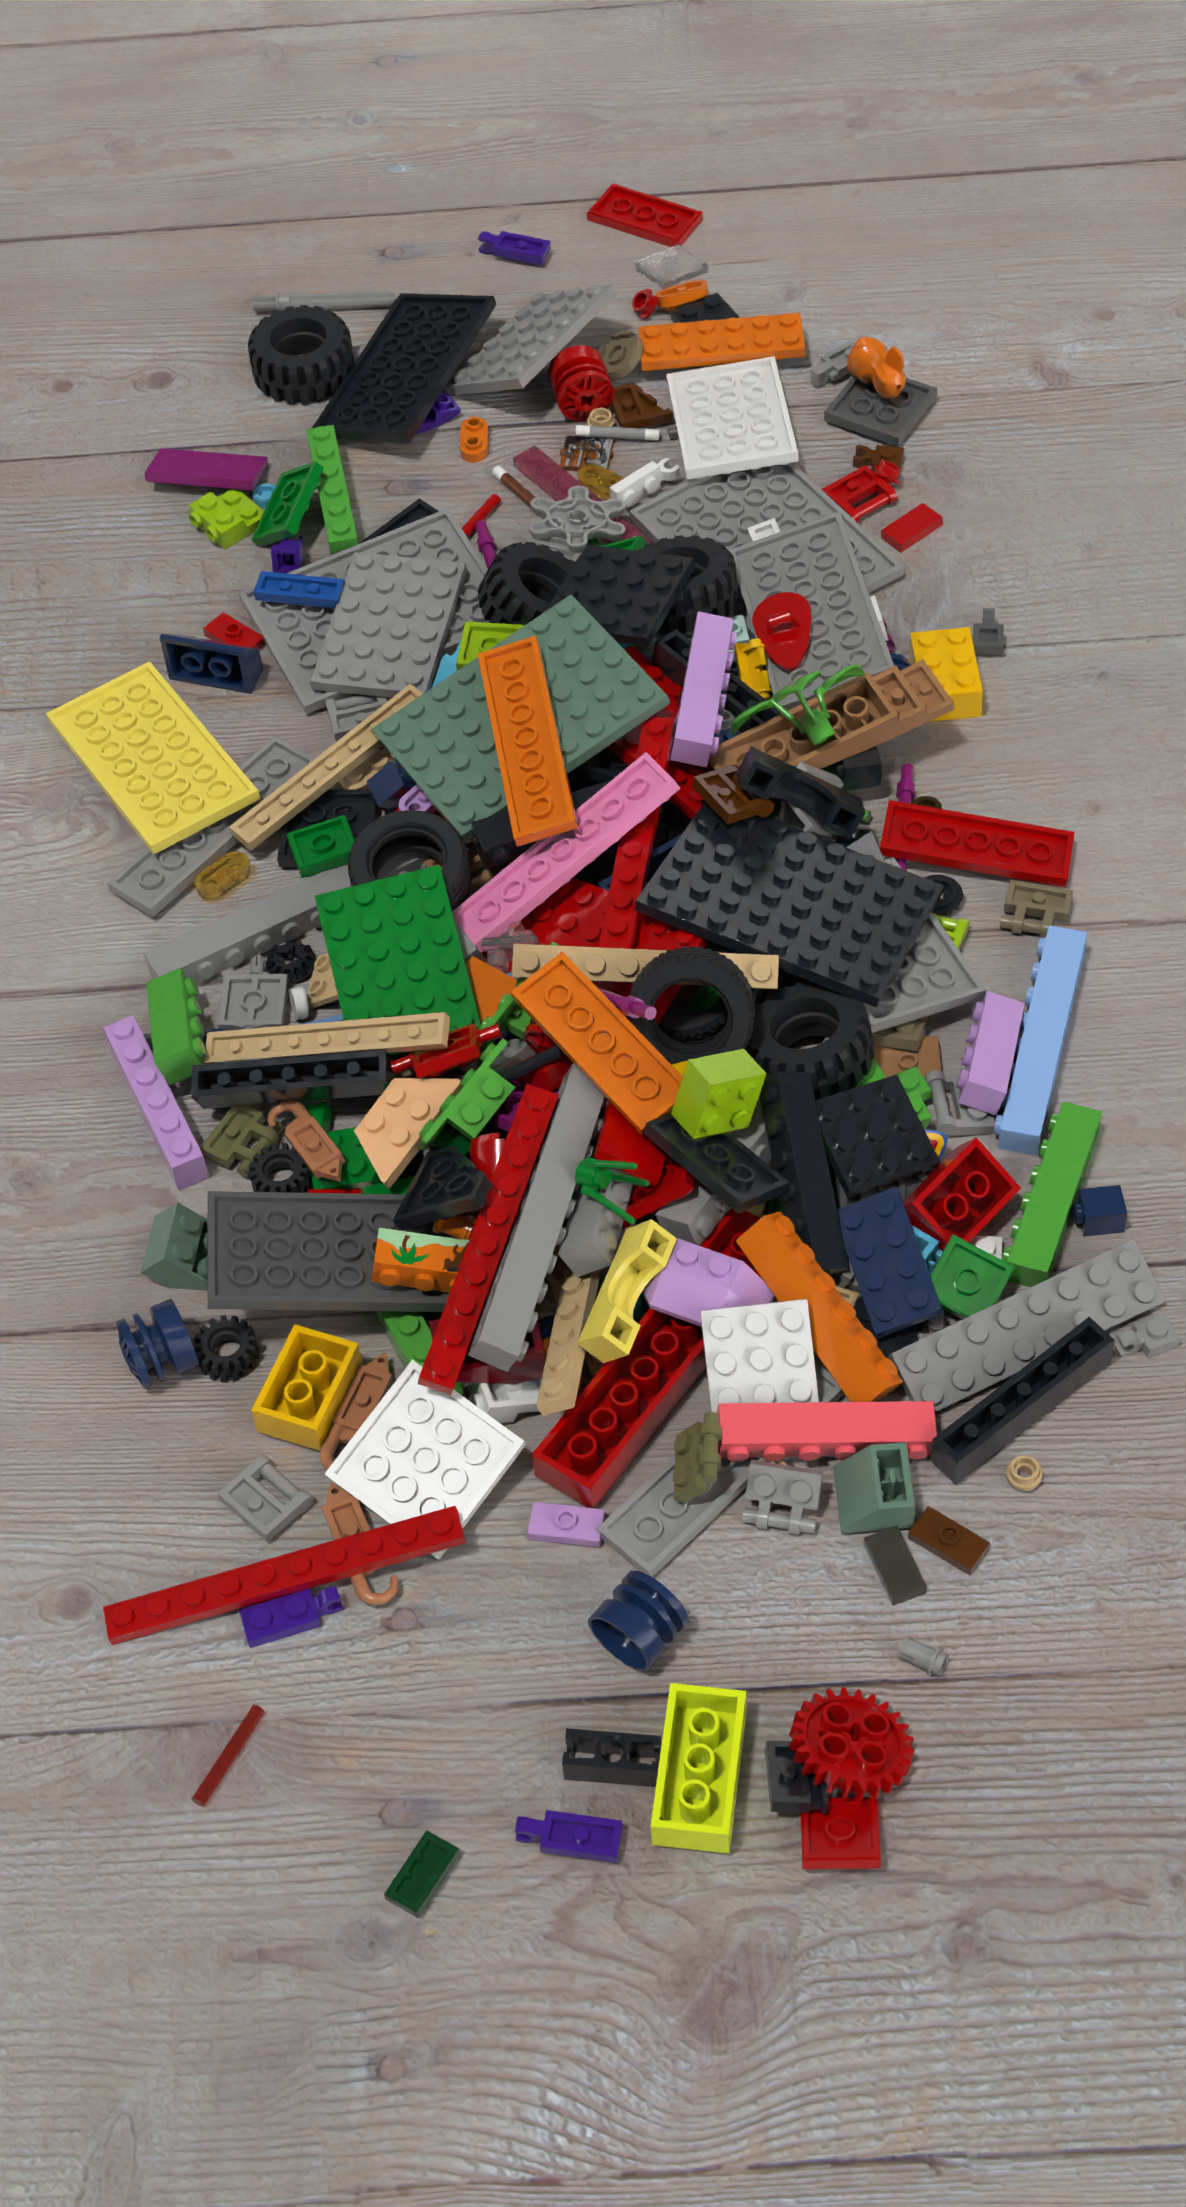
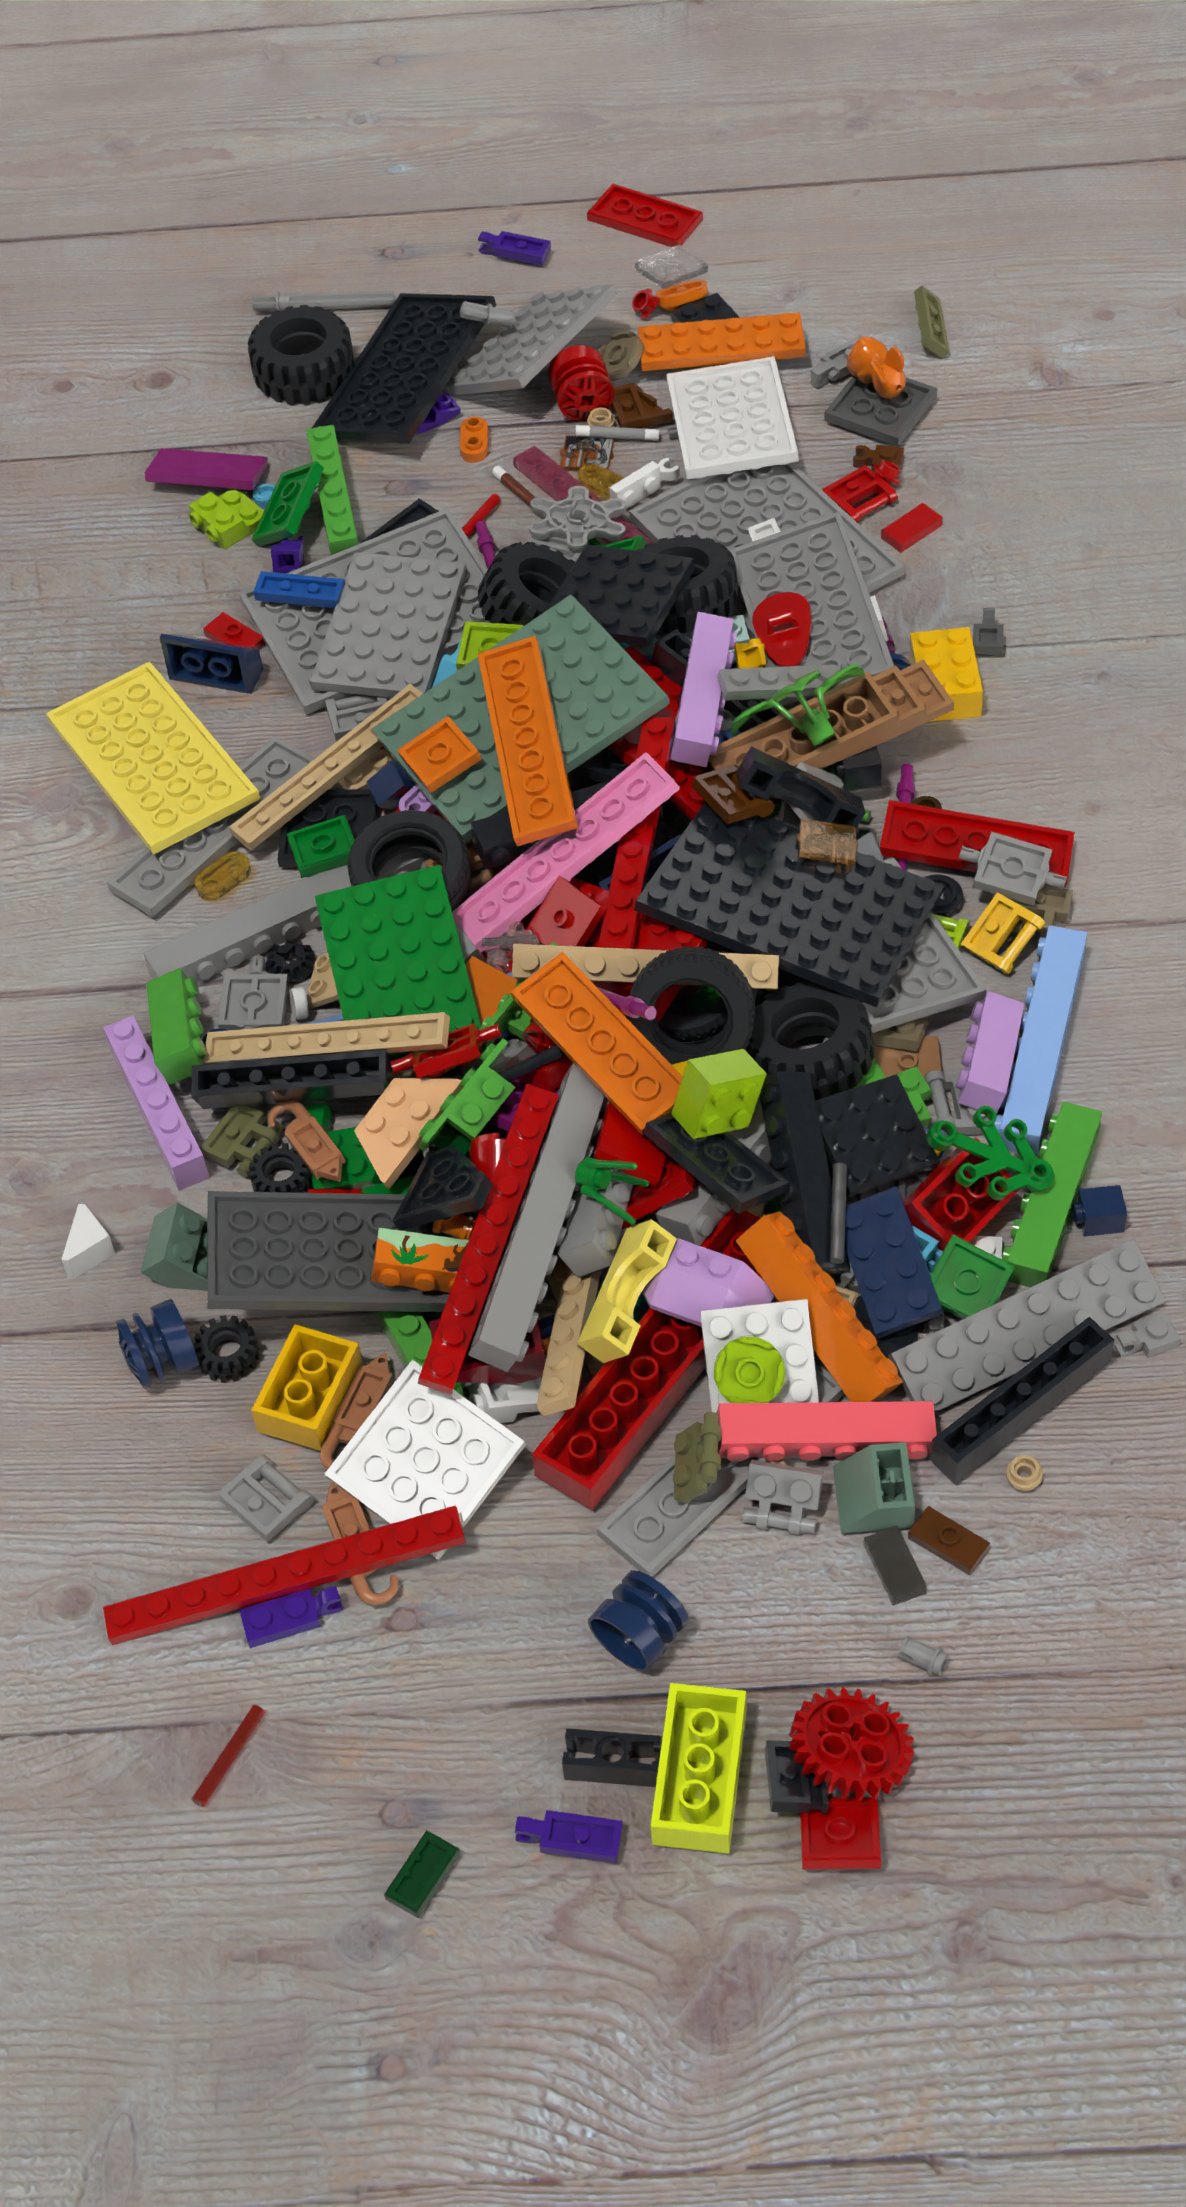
(86, 1244): none -> white slope
(439, 754): none -> orange plate
(487, 314): none -> light grey axle
(565, 1524): lavender plate -> none
(566, 916): none -> red plate
(749, 1370): none -> lime tile
(767, 681): none -> light grey plate
(827, 841): none -> clear orange piece
(838, 1213): none -> flat silver bar
(931, 322): none -> olive plate
(994, 928): none -> yellow plate
(995, 1153): none -> green plant
(1012, 868): none -> light grey plate

